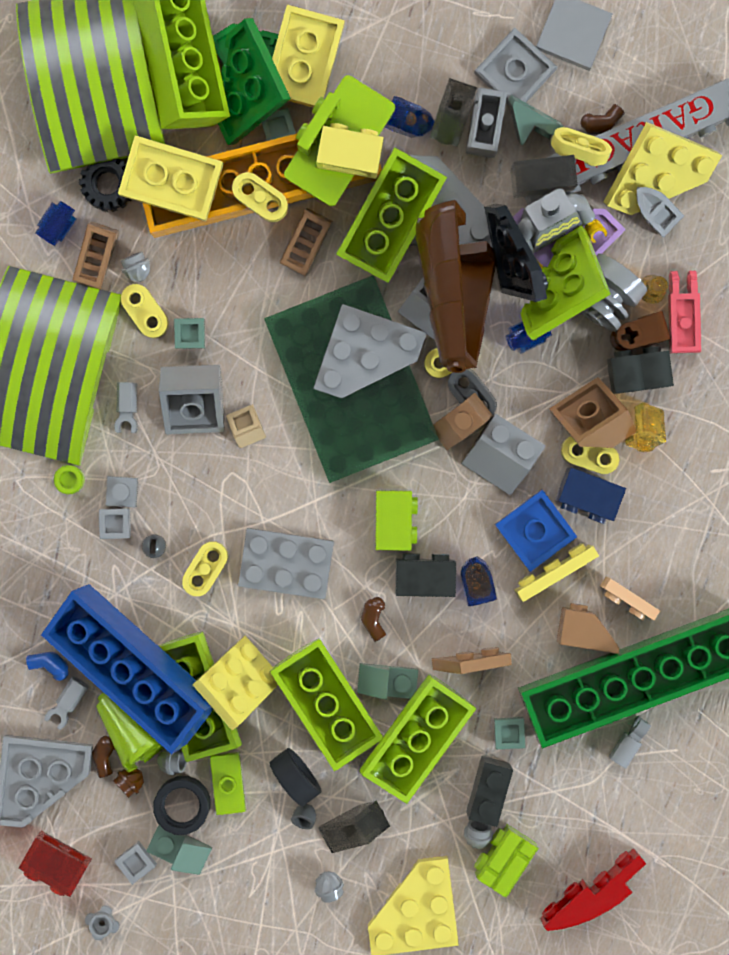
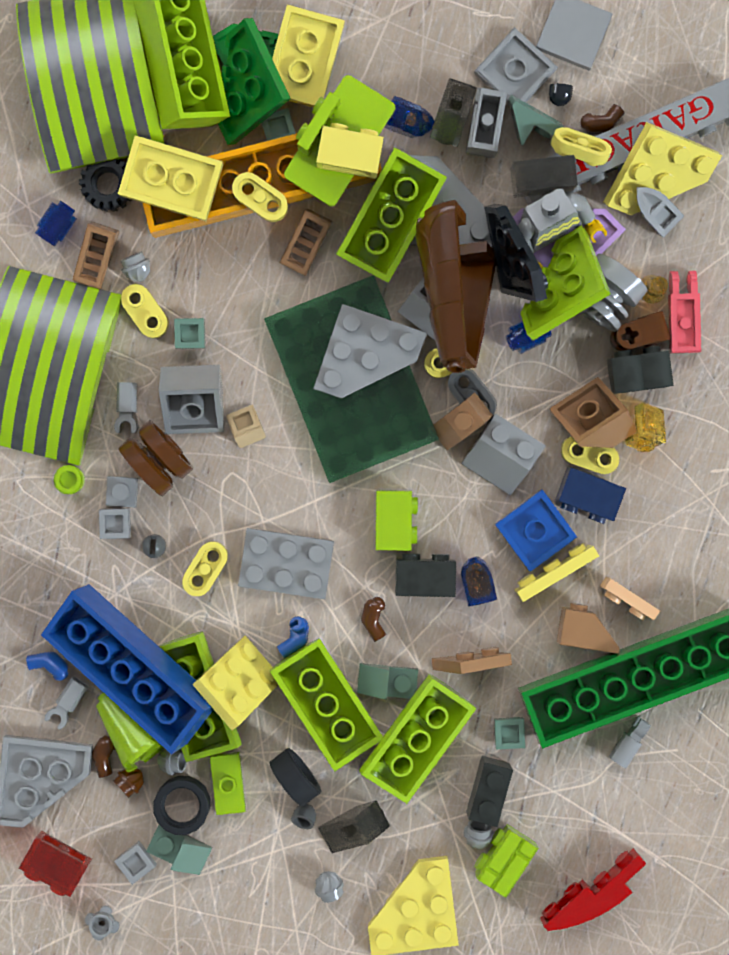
(154, 459): none -> reddish brown wheel
(298, 636): none -> blue arm
(560, 93): none -> black hinge

